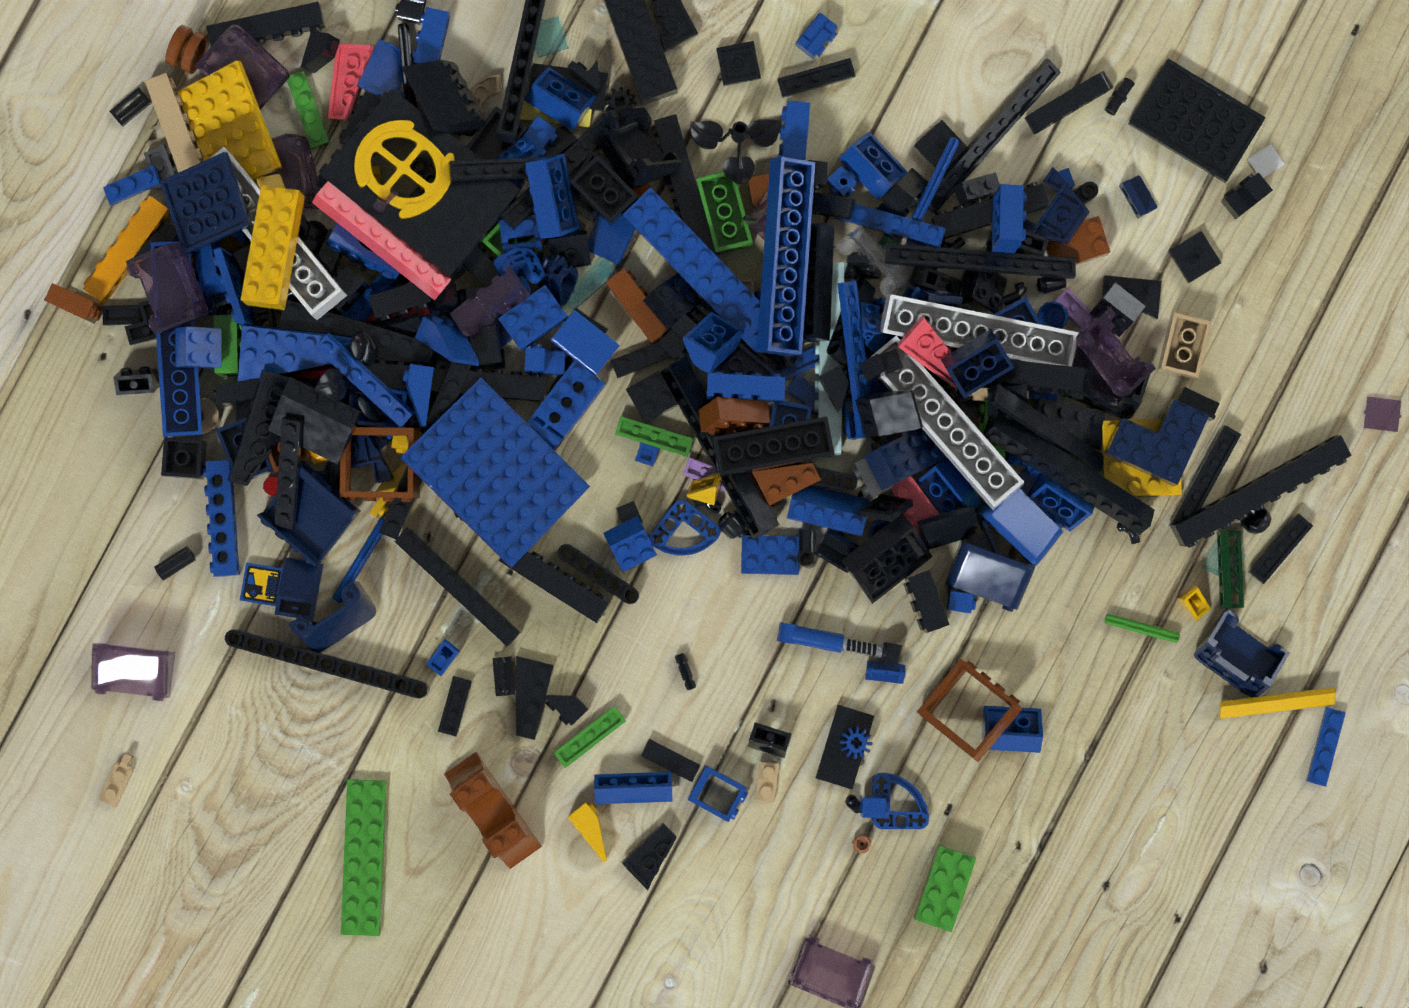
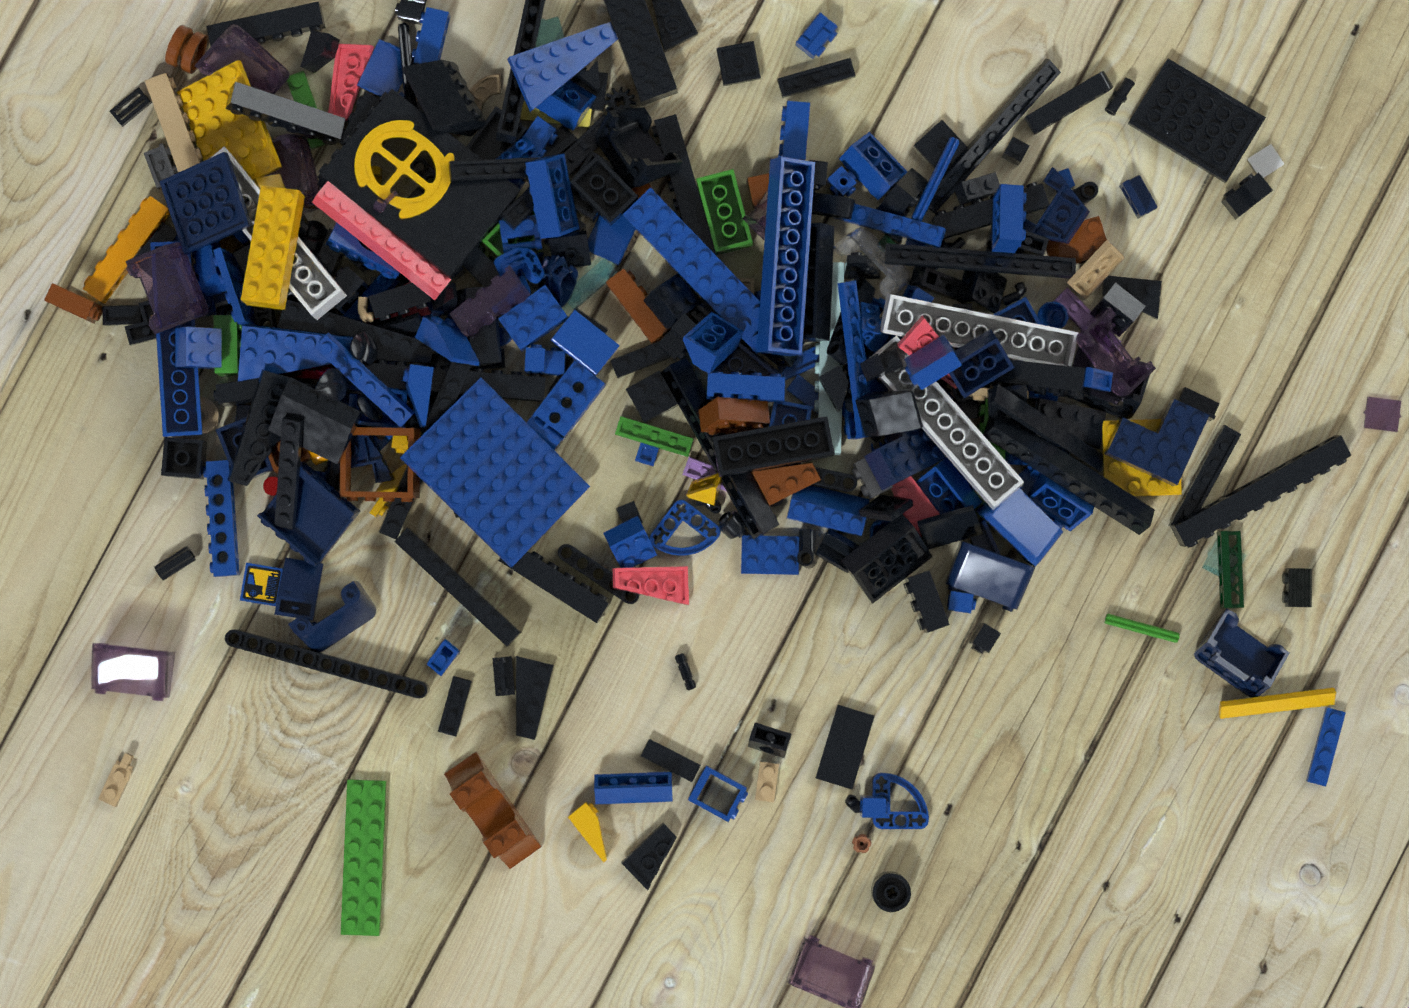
(132, 185): blue plate -> none
(136, 381): black brick -> none
(285, 113): none -> brick
(360, 560): blue axle -> none
(362, 310): none -> tan arm
(553, 64): none -> blue wing
(568, 706): black slope -> none
(589, 736): bright green plate -> none
(656, 582): none -> coral wing
(737, 169): black plant -> none
(837, 642): piece -> none
(851, 747): blue gear -> none
(885, 672): blue hinge -> none
(886, 881): none -> black brick
(932, 362): none -> blue brick
(939, 297): dark blue panel -> none
(944, 888): bright green brick -> none
(945, 687): dark orange window -> none
(984, 638): none -> black brick
(1015, 151): none -> black brick
(1023, 733): blue slope -> none
(1050, 284): black cone -> none
(1096, 269): none -> tan tile
(1098, 379): none -> blue tile
(1134, 537): black arm -> none
(1184, 346): tan brick -> none
(1194, 257): black plate -> none
(1194, 602): yellow slope -> none
(1257, 521): black hair -> none
(1280, 548): black plate -> none
(1297, 587): none -> pearl dark grey brick

